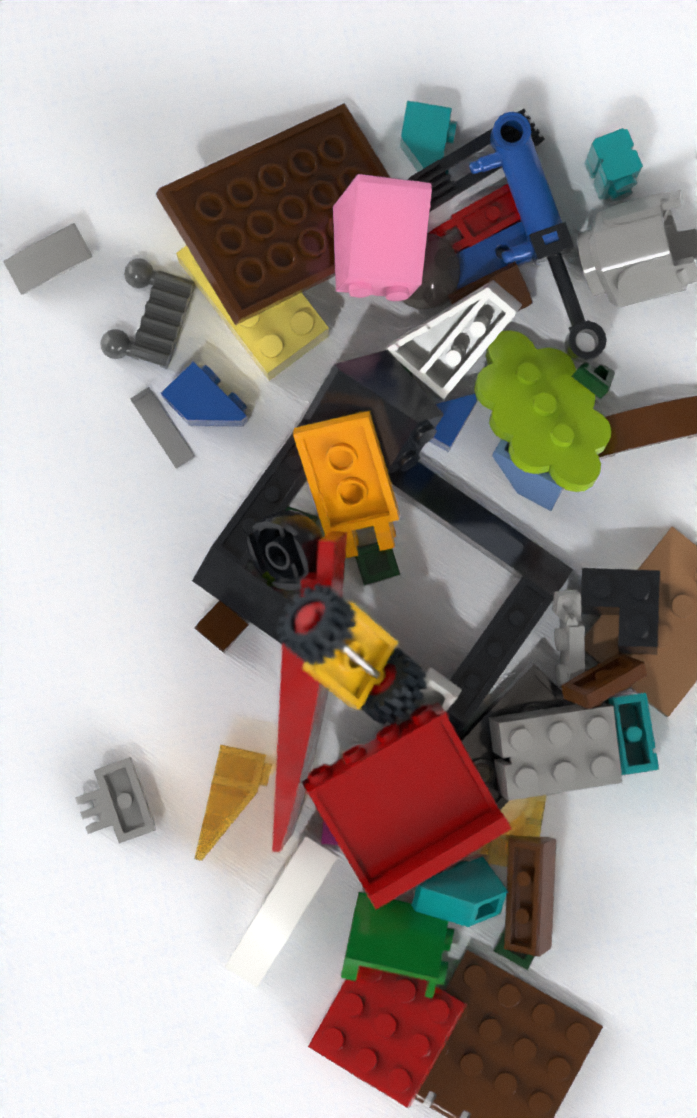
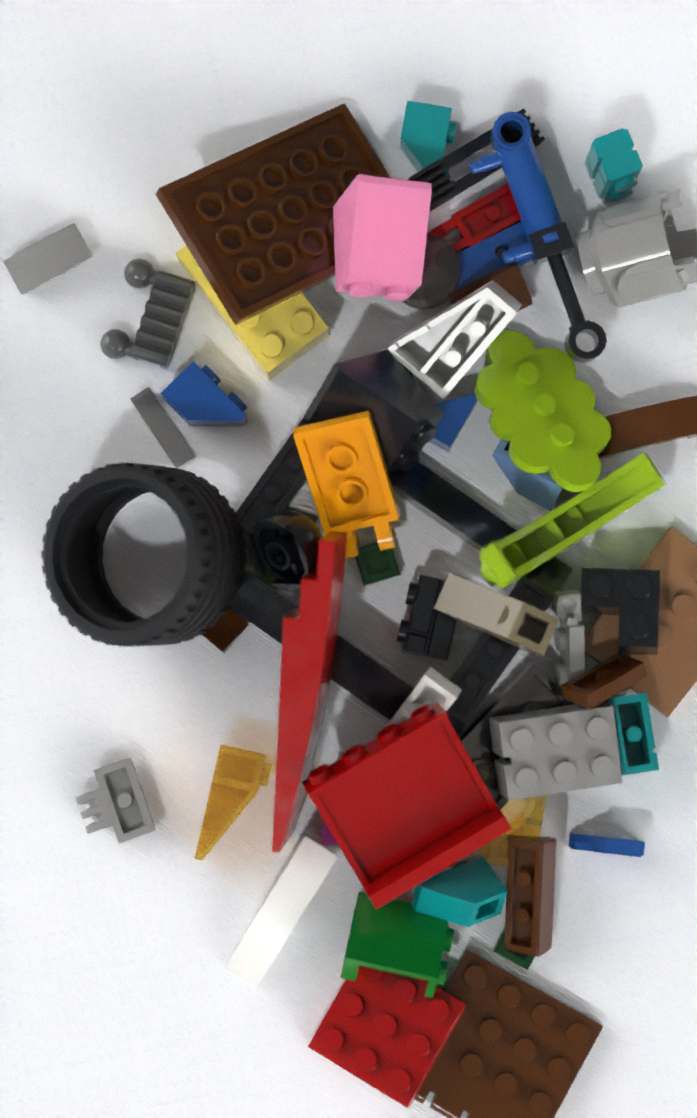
(75, 555): none -> black tyre
(351, 655): plate -> none
(428, 630): none -> black brick
(497, 614): none -> dark tan slope
(569, 523): none -> lime arch
(595, 379): dark green tile -> none
(606, 845): none -> blue tile

